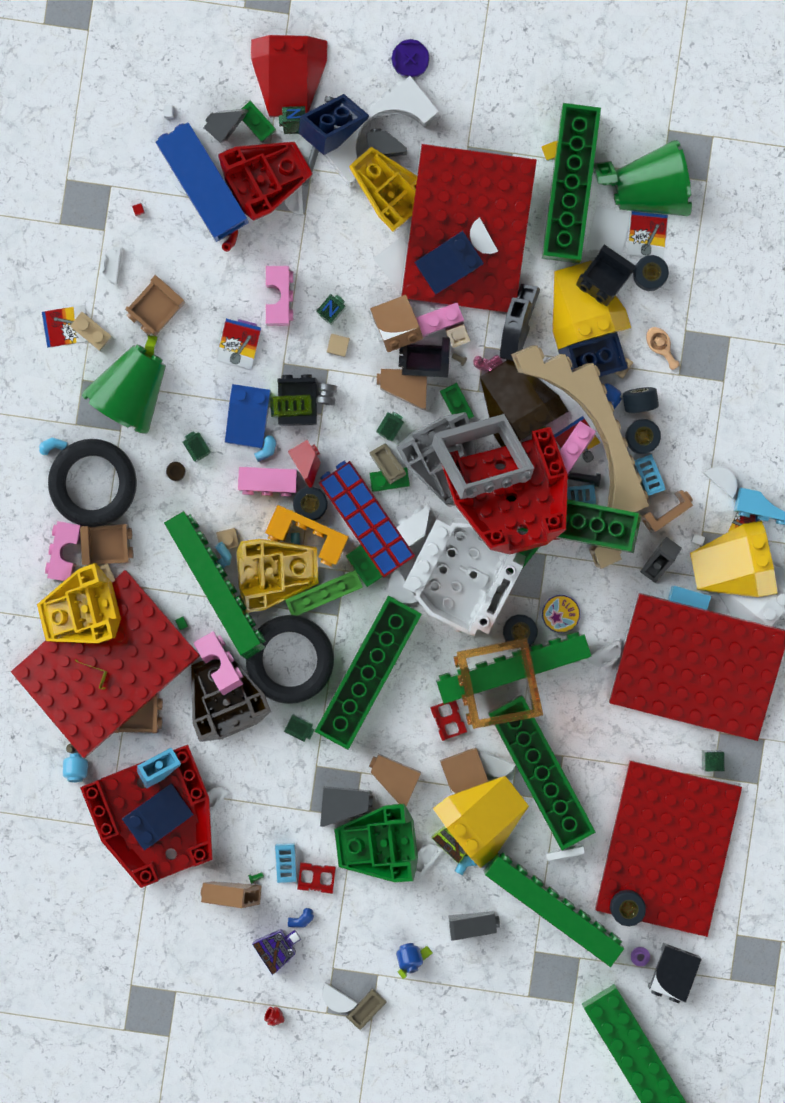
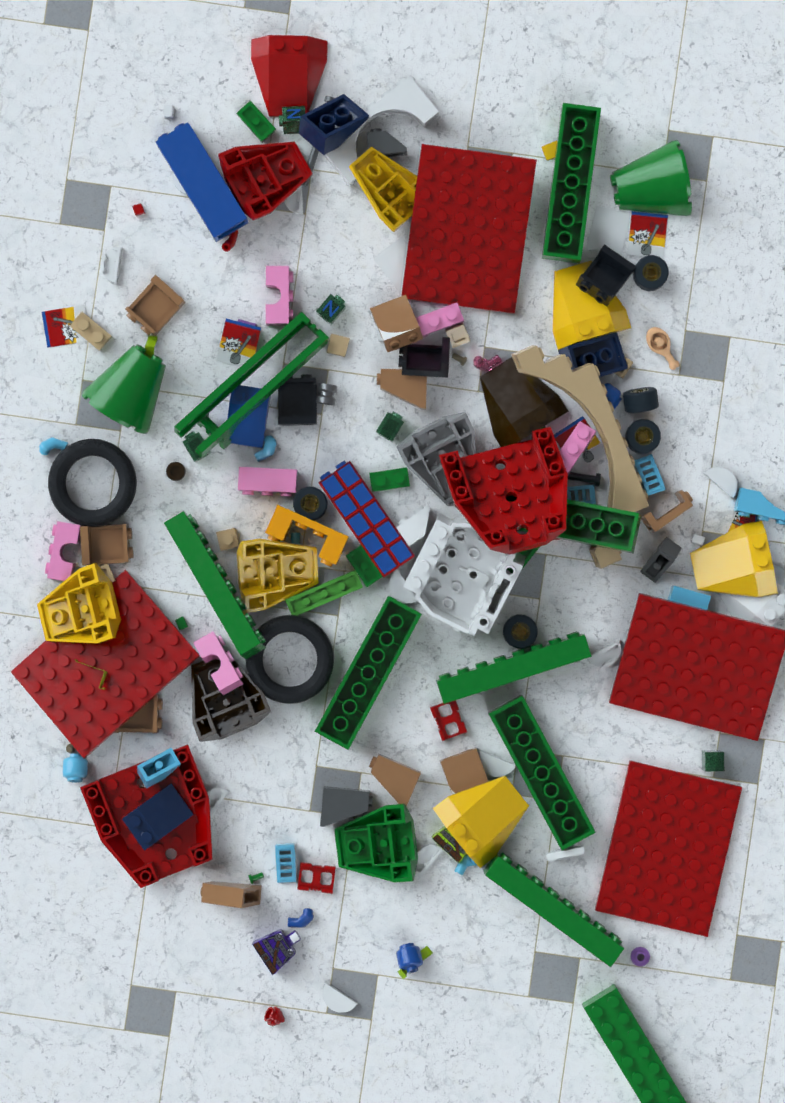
(222, 434): none -> green piece
(224, 123): dark grey slope -> none
(225, 554): medium azure arm -> none
(274, 409): clear neon green slope -> none
(299, 728): clear green brick -> none
(306, 460): slope -> none
(366, 1009): dark tan tile -> none
(387, 463): dark tan tile -> none
(410, 58): dark purple tile -> none
(449, 262): dark blue slope -> none
(455, 400): green plate -> none
(465, 681): clear orange windscreen -> none
(473, 431): light grey window -> none
(473, 925): dark grey slope -> none
(481, 239): white tile -> none
(517, 320): black slope -> none
(561, 613): tile -> none
(605, 173): green plate -> none
(632, 912): black wheel -> none
(674, 973): black panel -> none

